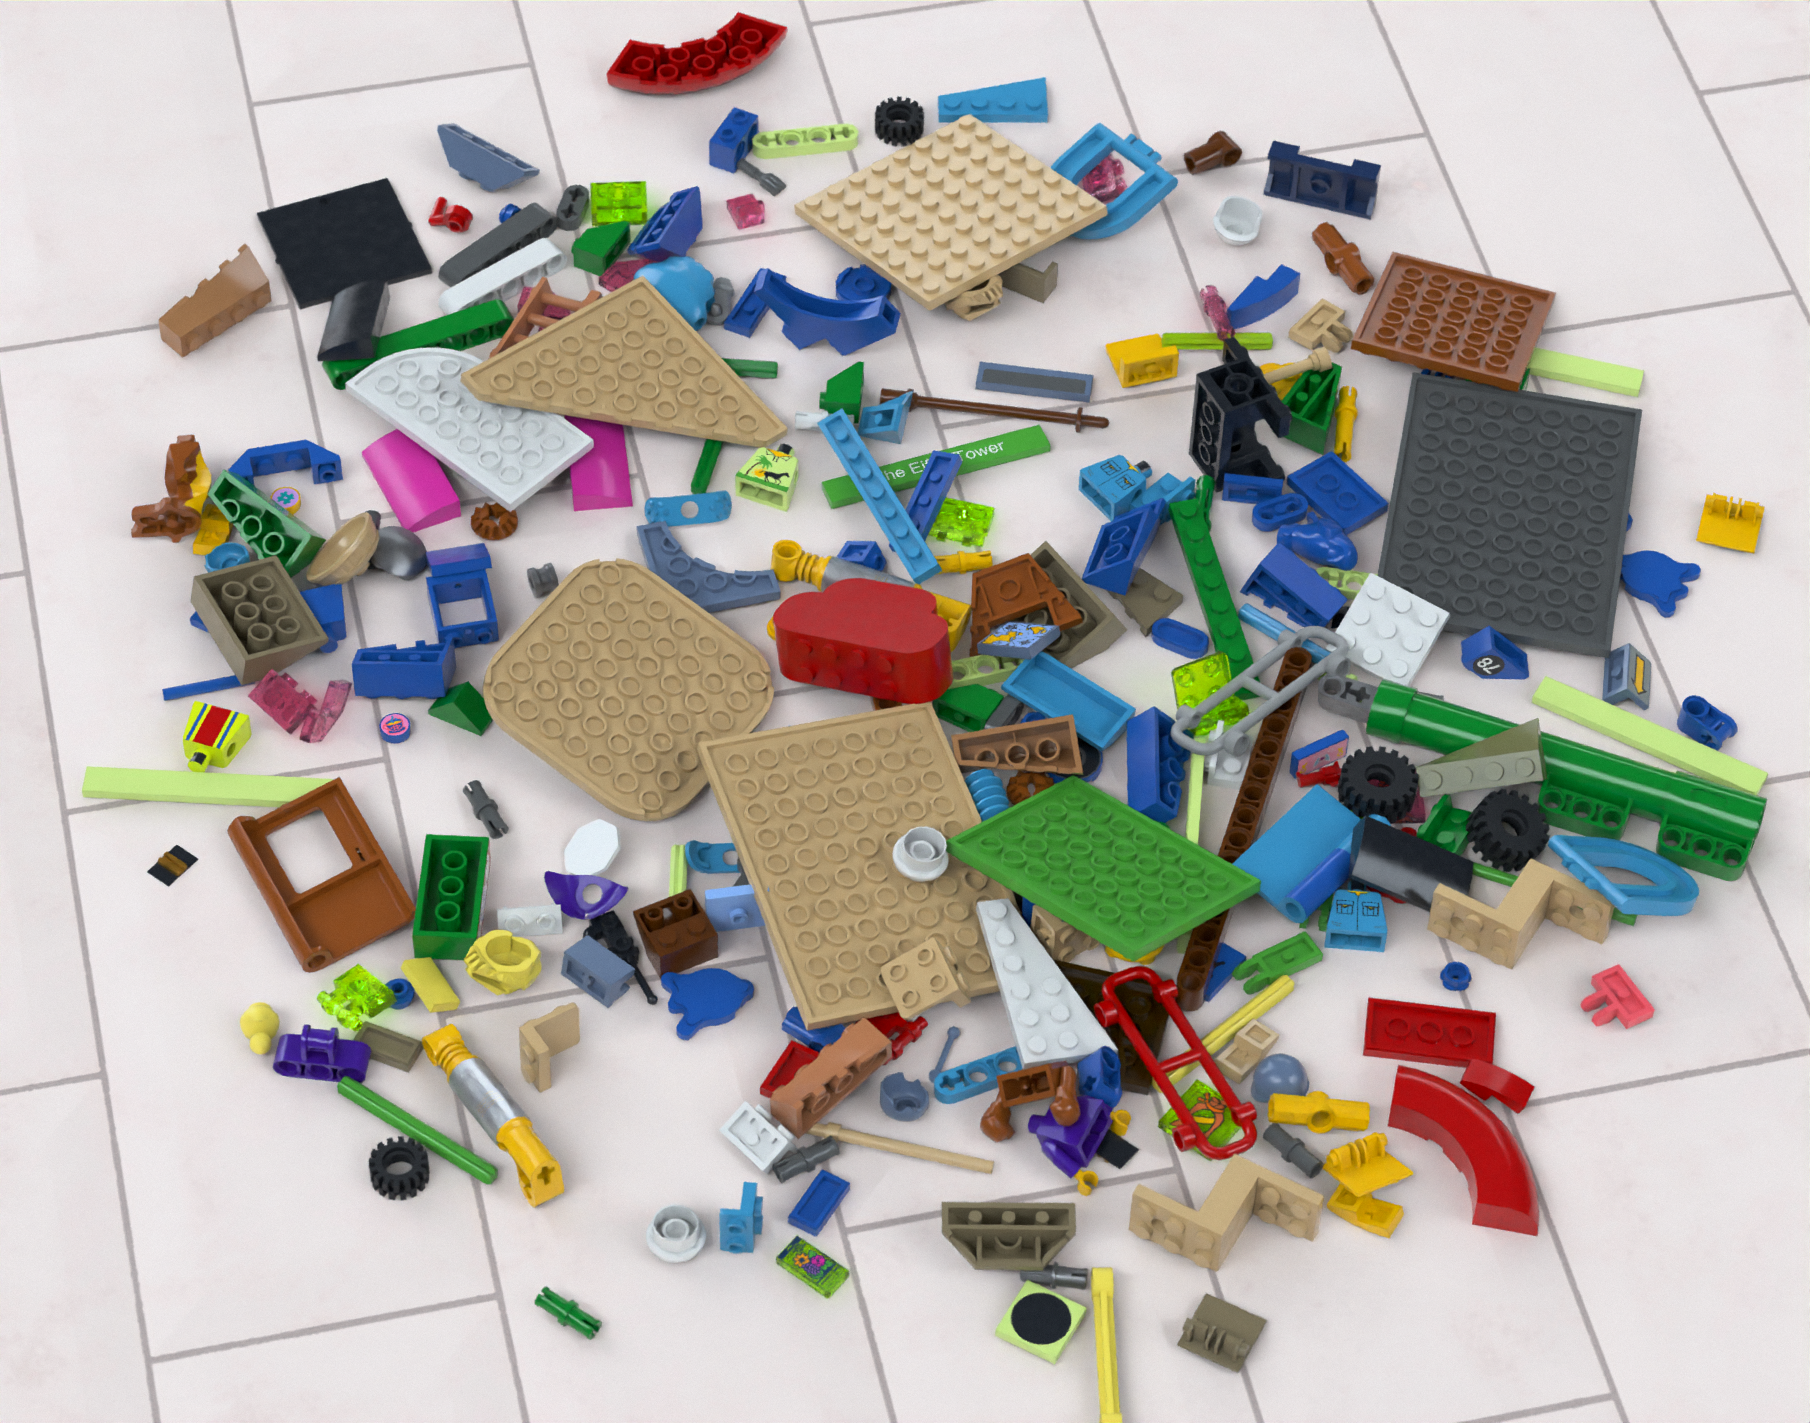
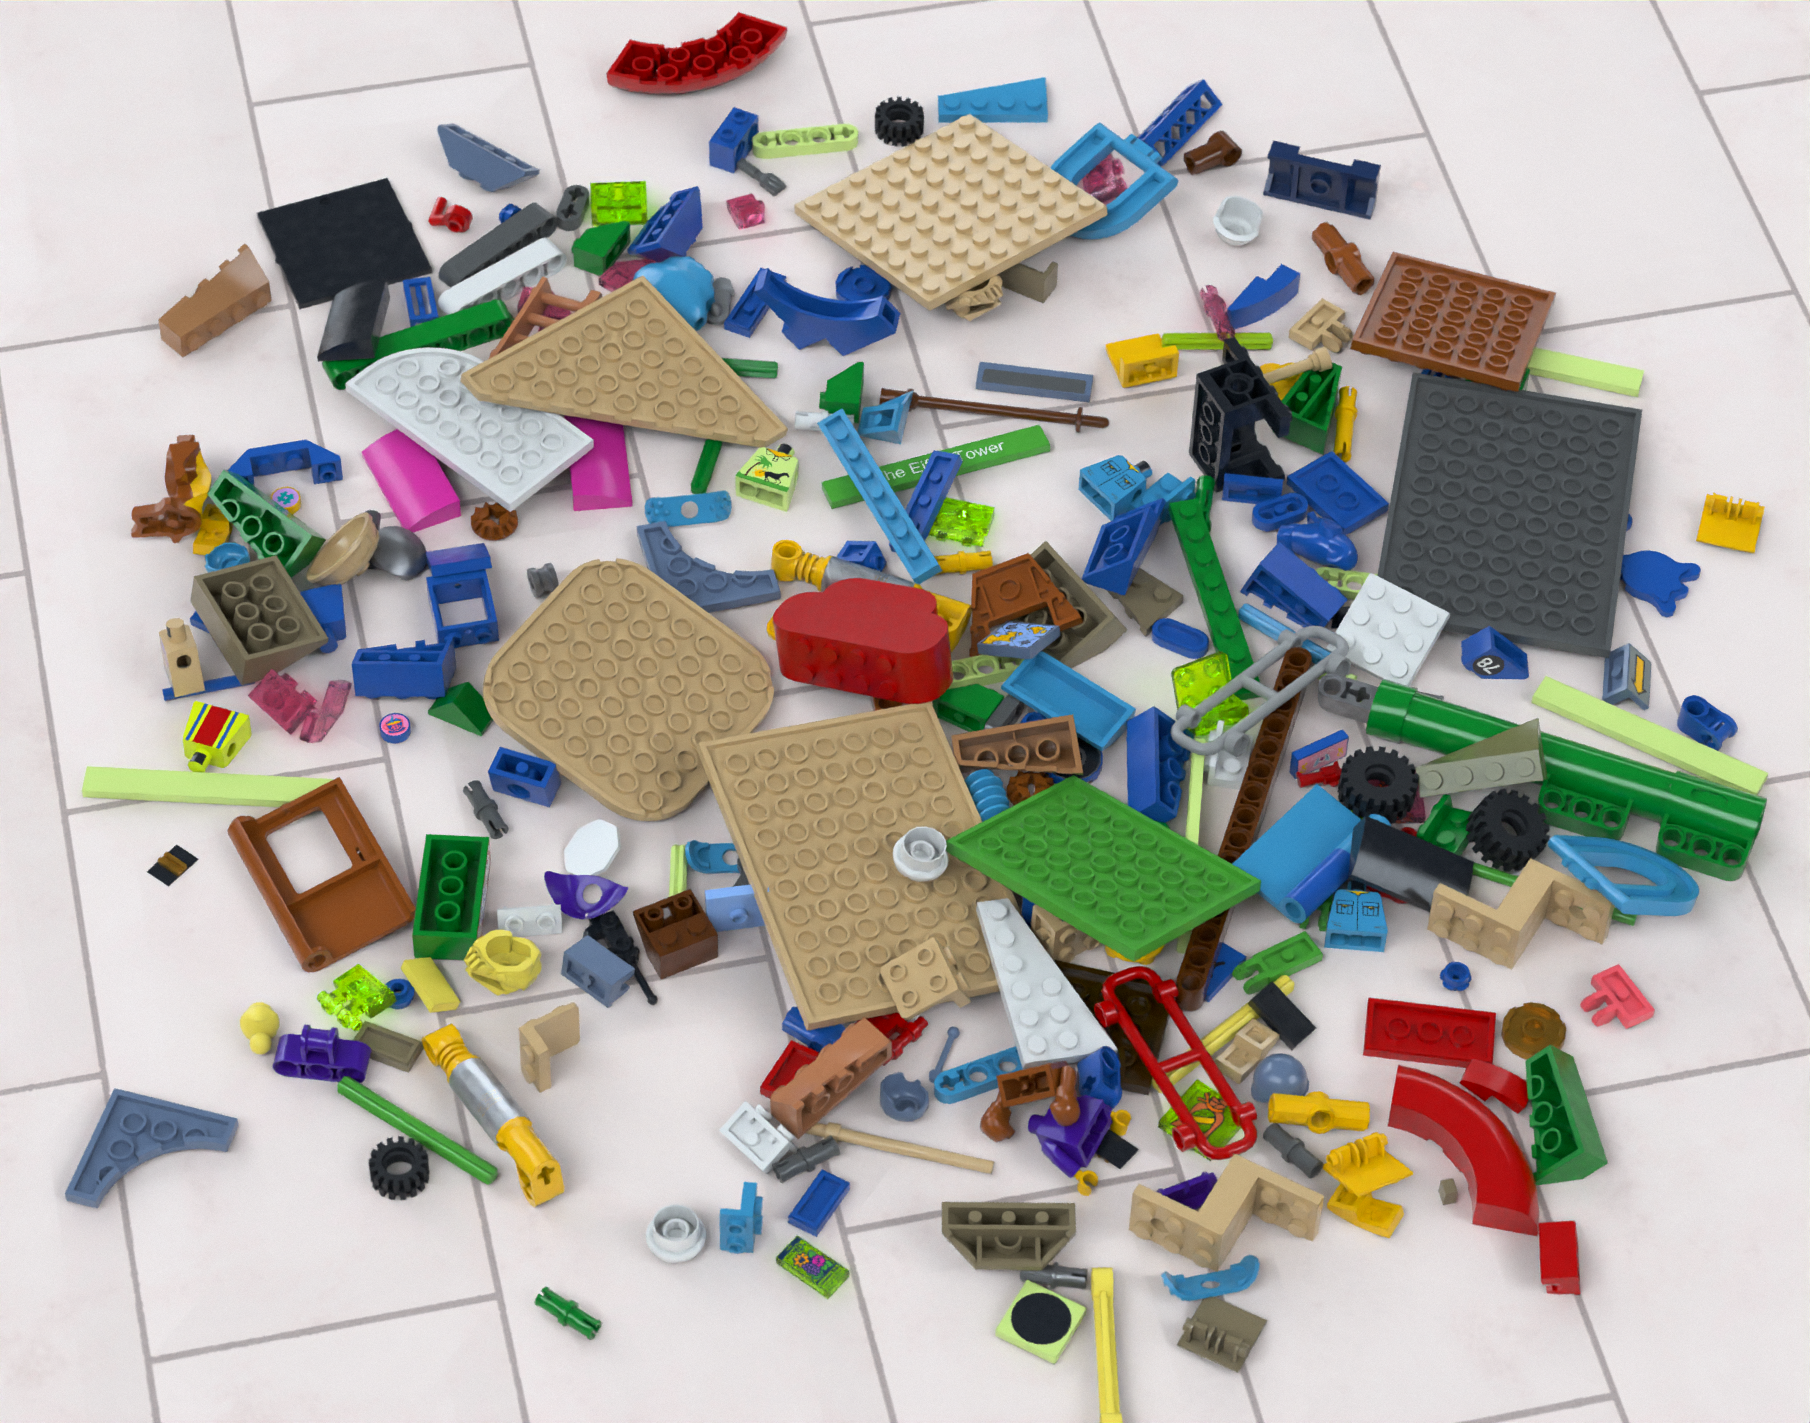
(137, 1130): none -> sand blue plate
(177, 650): none -> tan torso
(416, 283): none -> blue tile
(524, 777): none -> blue brick
(705, 998): blue tile -> none
(1177, 110): none -> blue fence
(1193, 1191): none -> dark purple hinge
(1232, 1280): none -> dark azure piece
(1281, 1015): none -> black tile
(1448, 1191): none -> dark tan piece
(1531, 1029): none -> pearl gold tile
(1559, 1257): none -> red hinge
(1562, 1121): none -> green wedge

